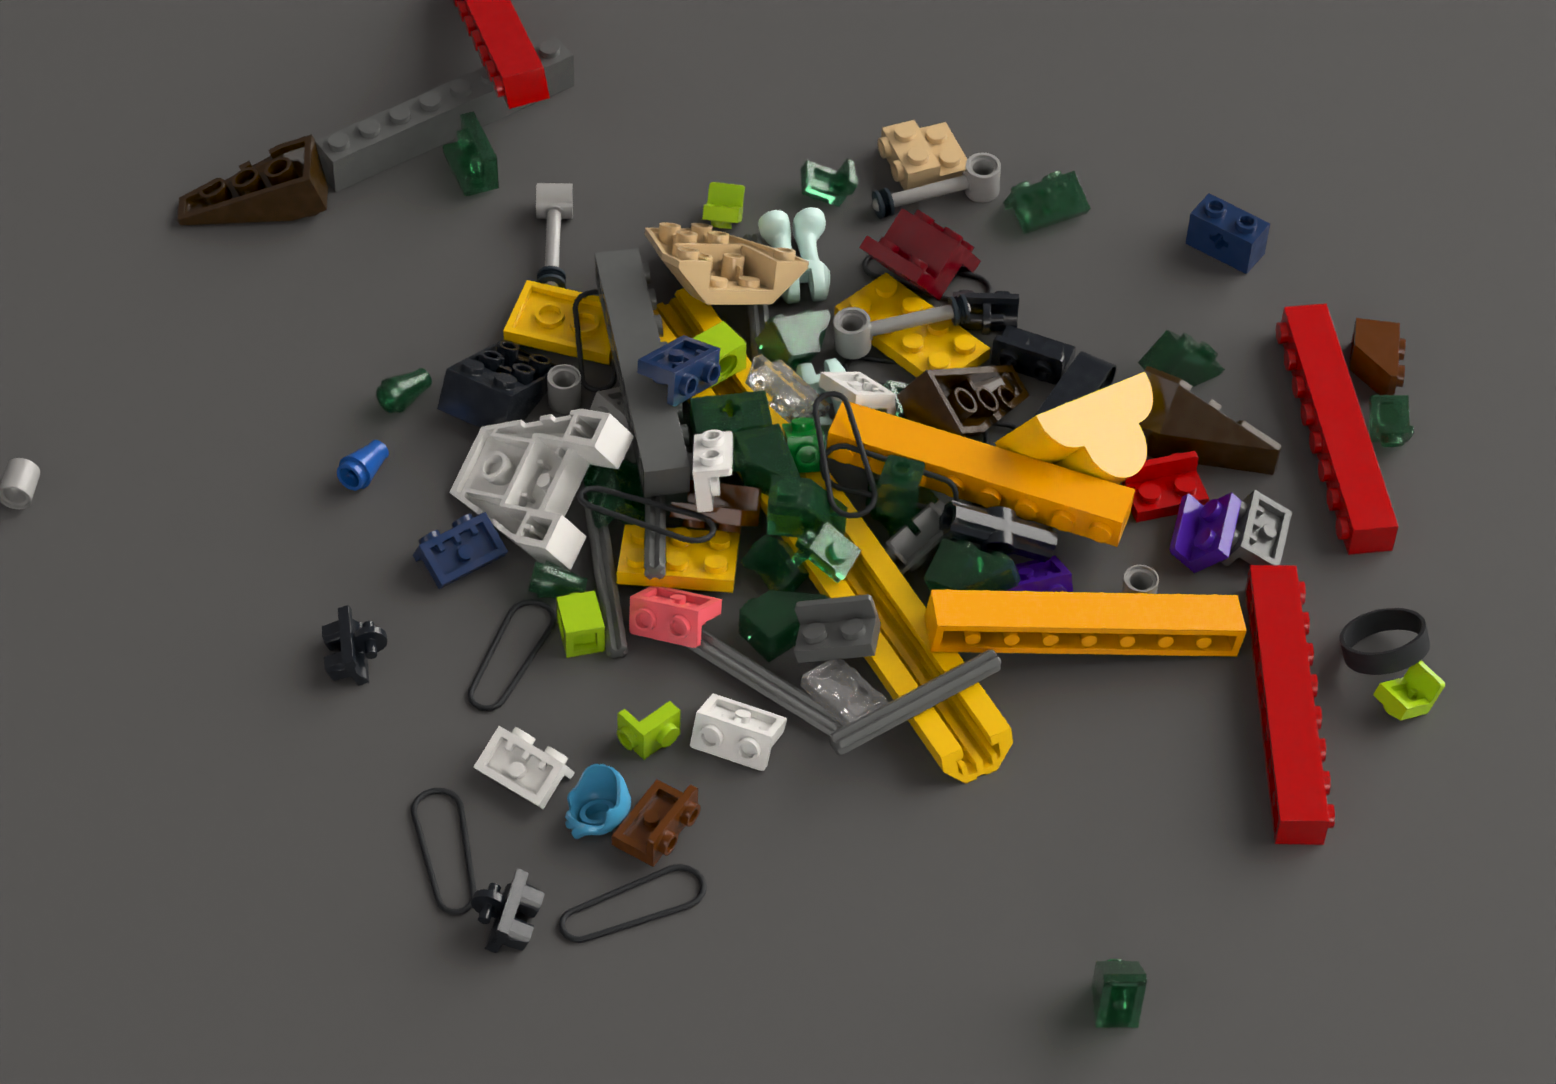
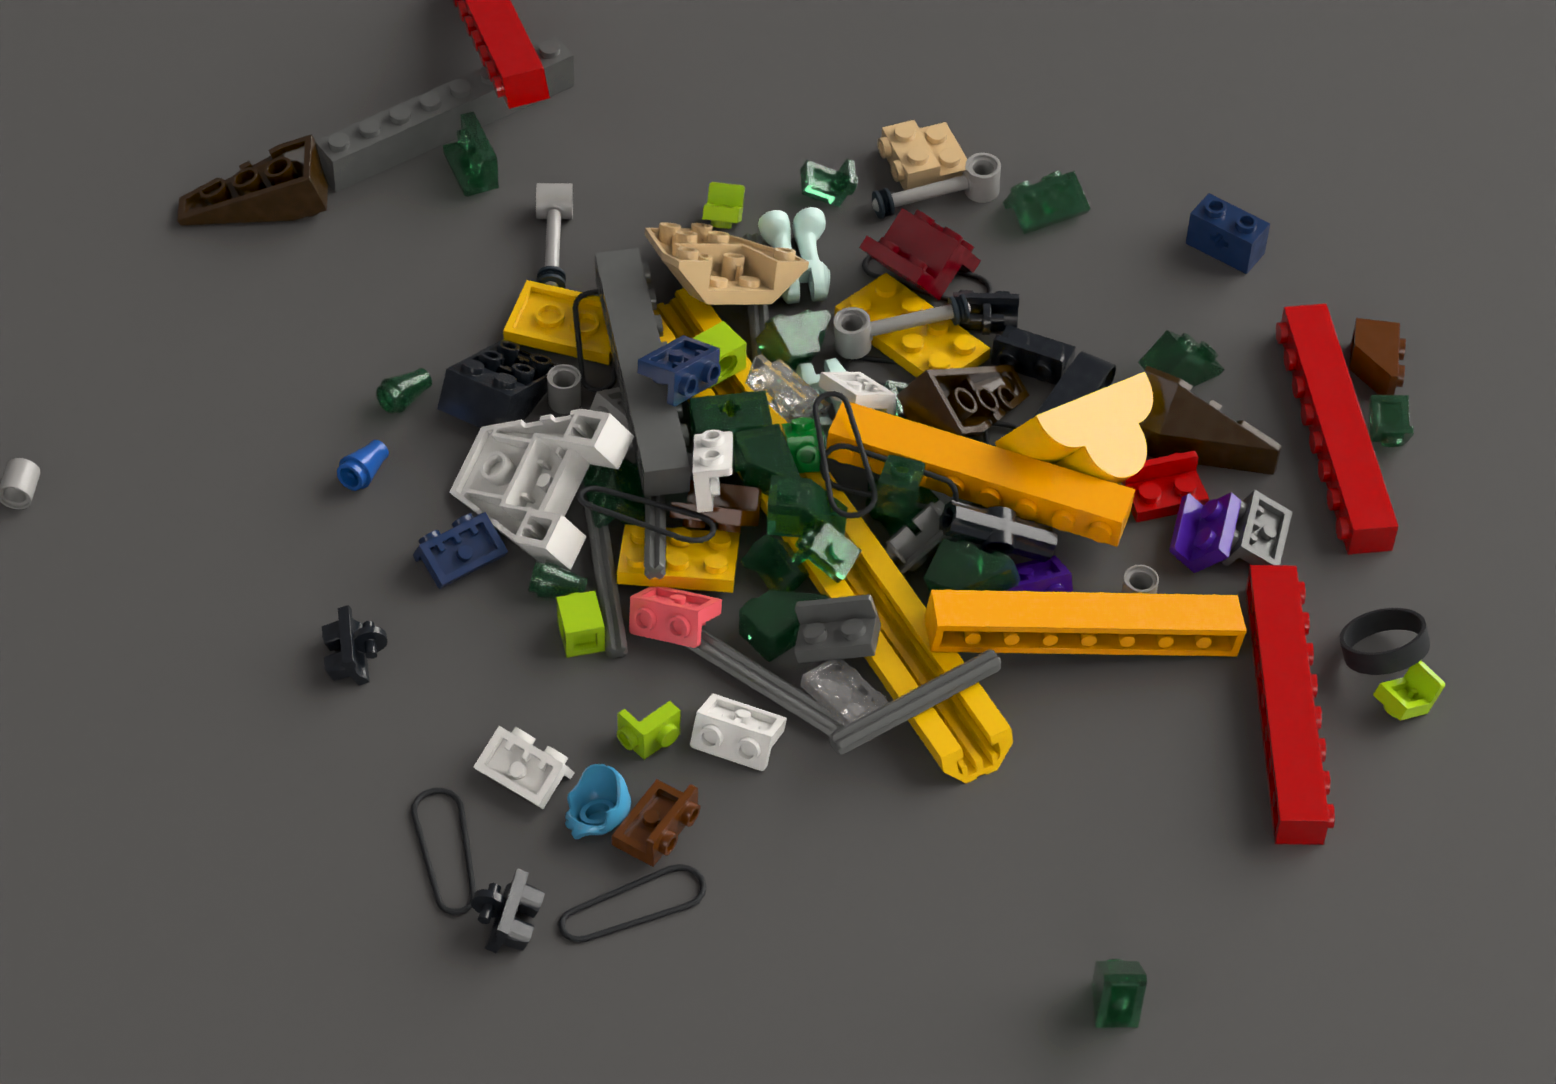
(502, 700): black piece -> none

